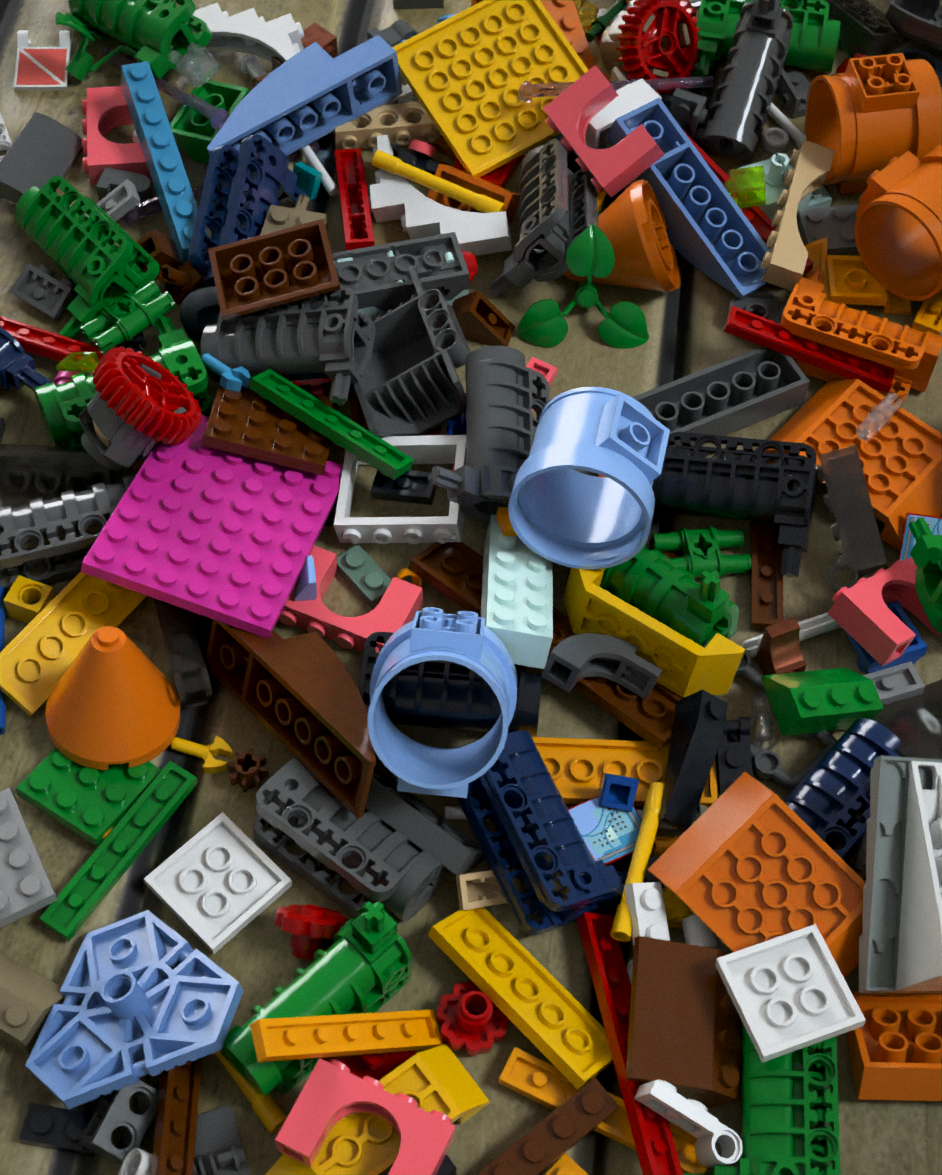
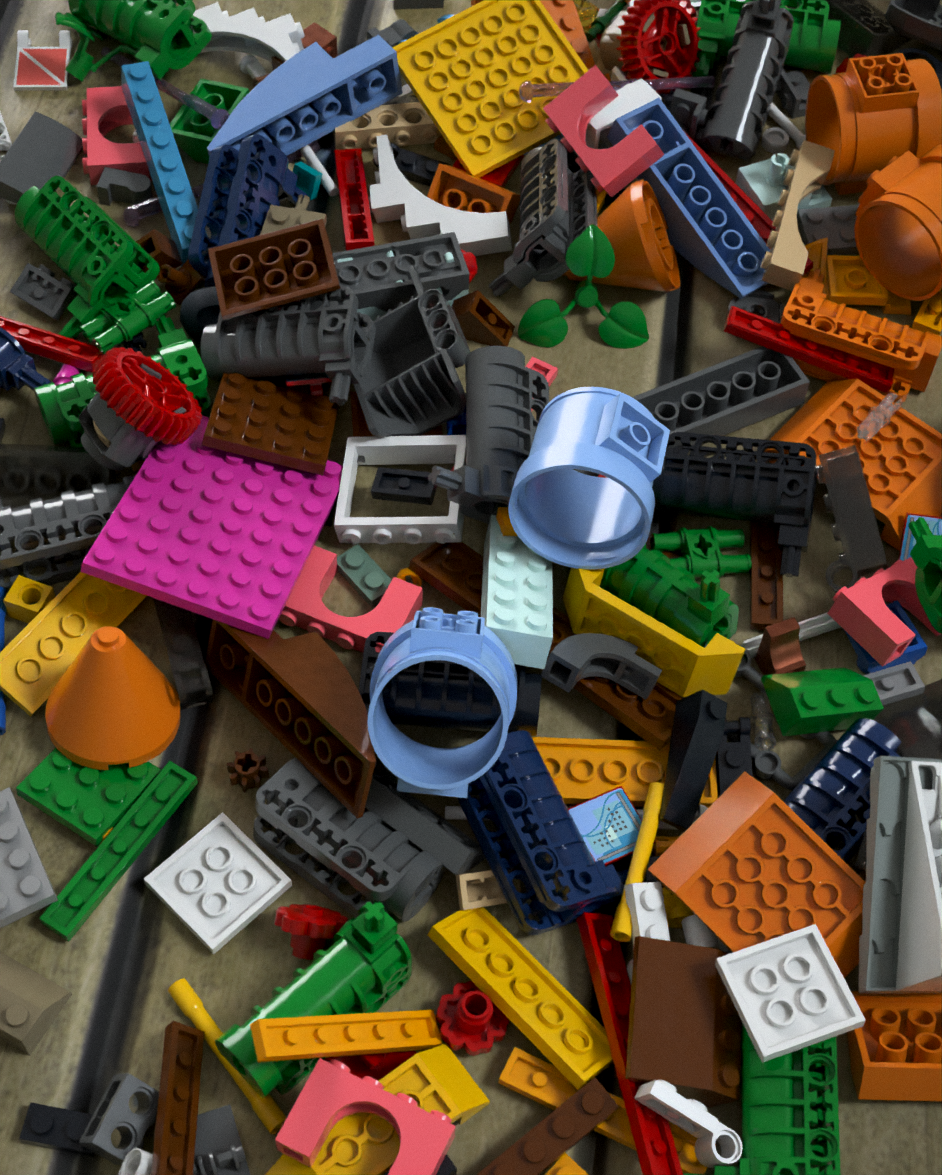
(79, 362): clear neon green slope -> none
(120, 200): light grey plate -> none
(138, 1000): medium blue plate -> none
(195, 67): clear piece -> none
(206, 753): yellow bar -> none
(230, 378): dark azure bar -> none
(306, 585): light blue slope -> none
(331, 424): green plate -> none
(397, 167): yellow piece -> none
(422, 148): coral tile -> none
(617, 792): blue slope -> none
(747, 186): clear neon green brick -> none

